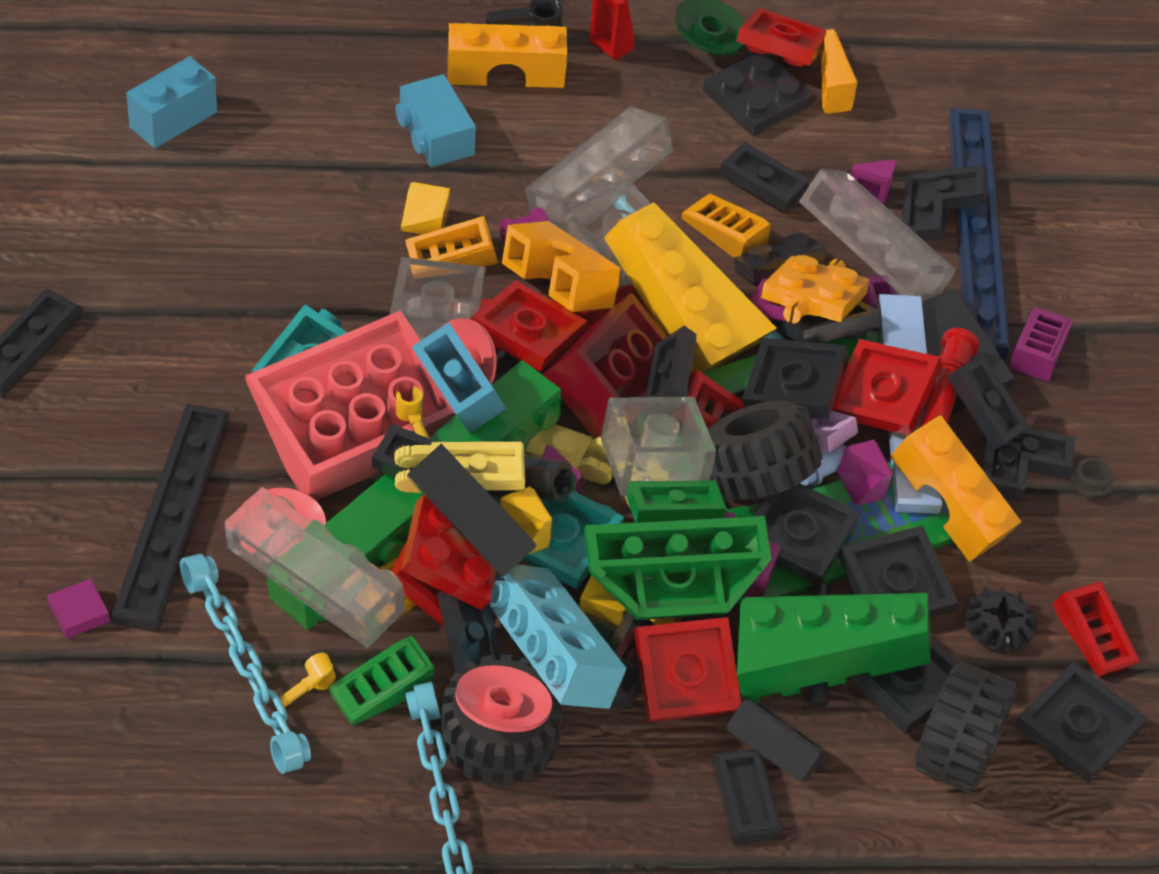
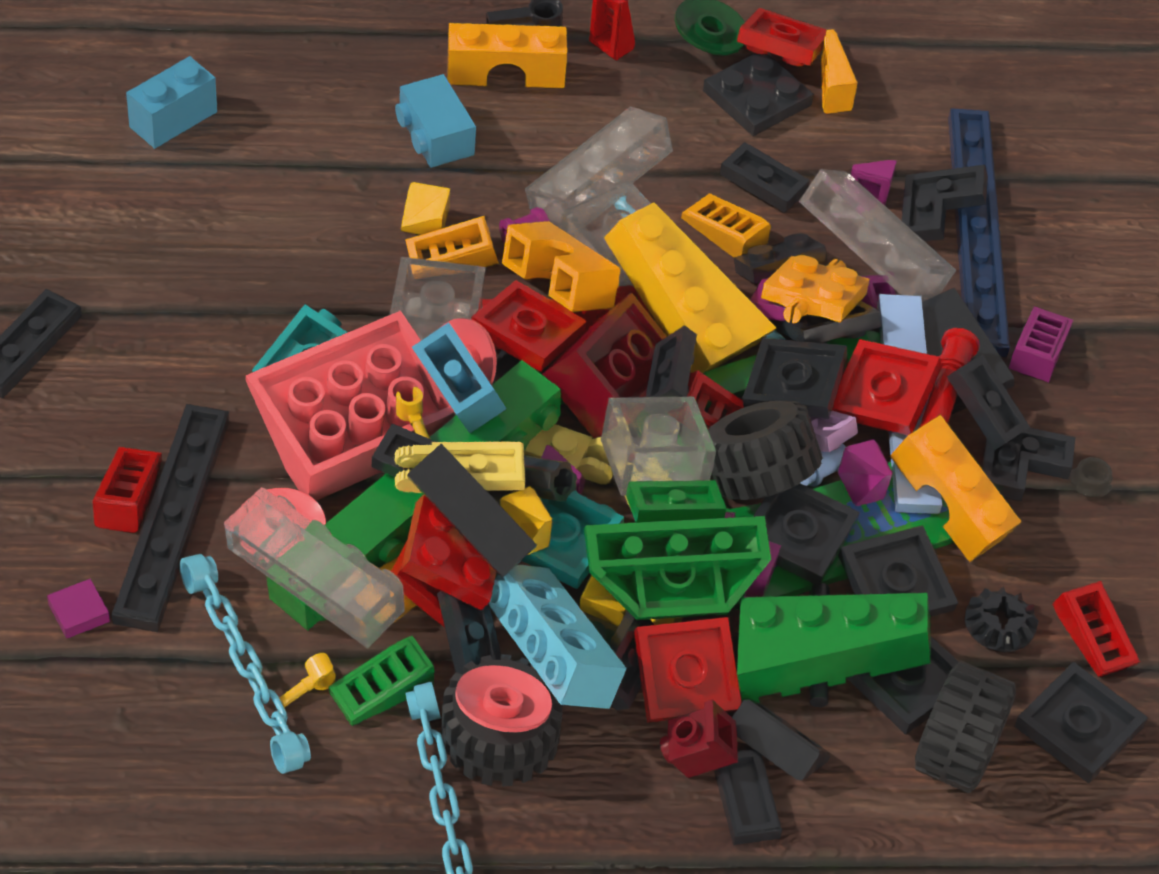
(124, 492): none -> red slope
(701, 740): none -> dark red brick

